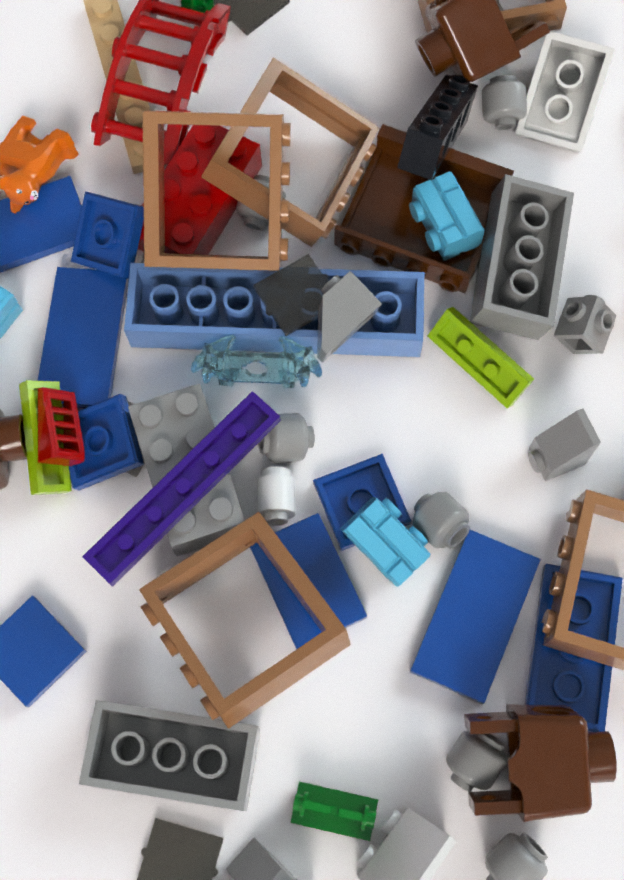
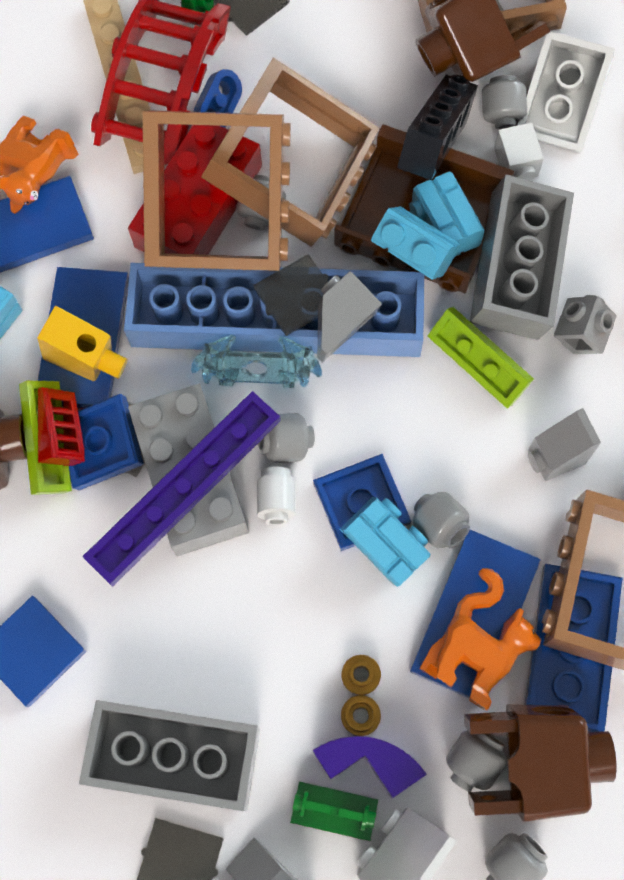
(78, 346): none -> yellow torso
(108, 234): blue tile -> none
(213, 100): none -> blue plate
(282, 674): medium nougat window -> none
(319, 560): blue tile -> none
(355, 686): none -> pearl gold plate
(366, 703): none -> pearl gold plate
(389, 763): none -> dark purple brick
(415, 242): none -> medium azure brick
(475, 648): none -> orange animal
(519, 151): none -> white brick

